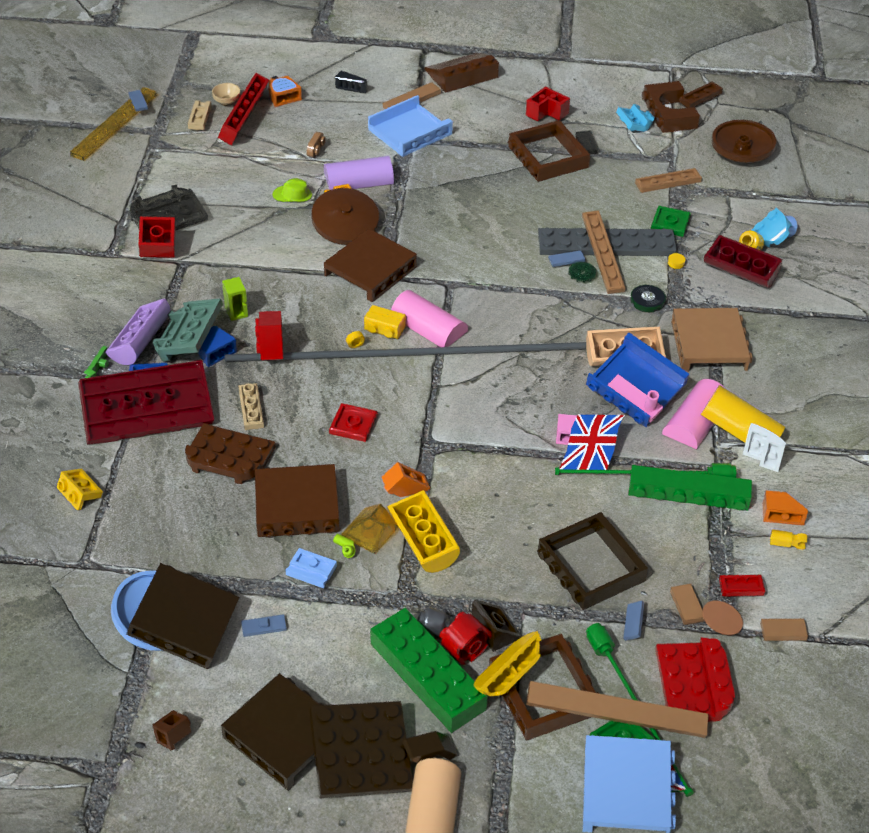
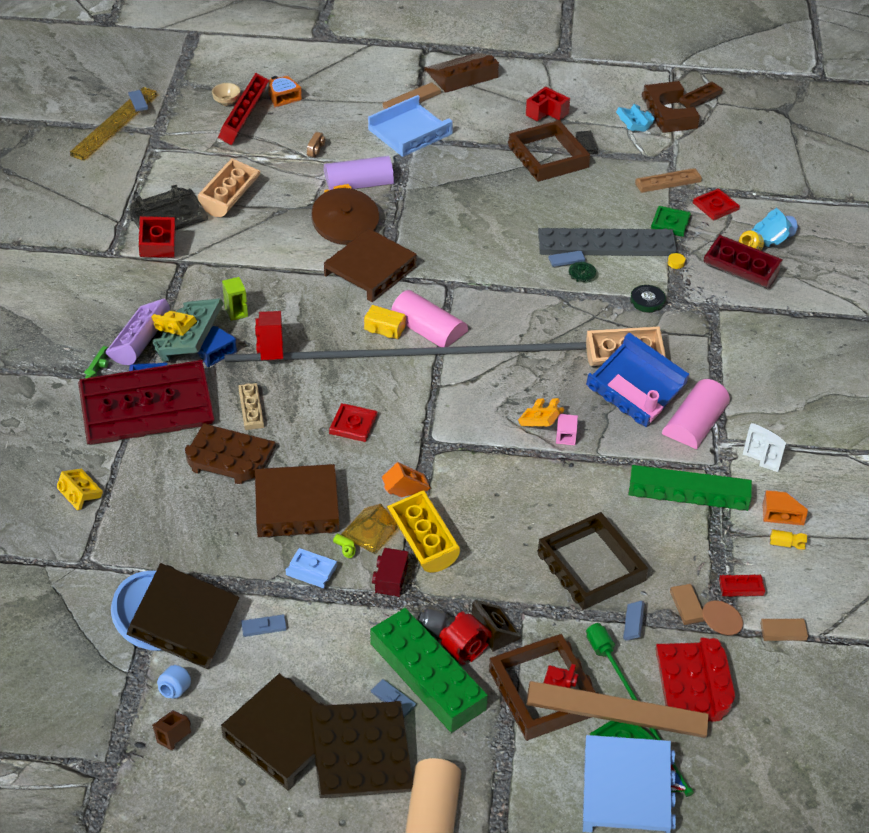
(174, 322): none -> yellow bracket
(174, 681): none -> light blue head
(199, 115): tan plate -> none
(227, 187): none -> light nougat brick
(292, 190): lime piece -> none
(342, 84): black slope -> none
(355, 339): yellow tile -> none
(388, 693): none -> sand blue piece
(391, 572): none -> dark red brick
(429, 746): dark brown slope -> none
(509, 666): yellow brick -> none
(541, 415): none -> light orange plate
(561, 677): none -> red bracket
(593, 445): flag -> none
(603, 252): medium nougat tile -> none
(710, 336): medium nougat panel -> none
(716, 204): none -> red tile
(737, 415): yellow brick -> none
(743, 141): reddish brown dish -> none

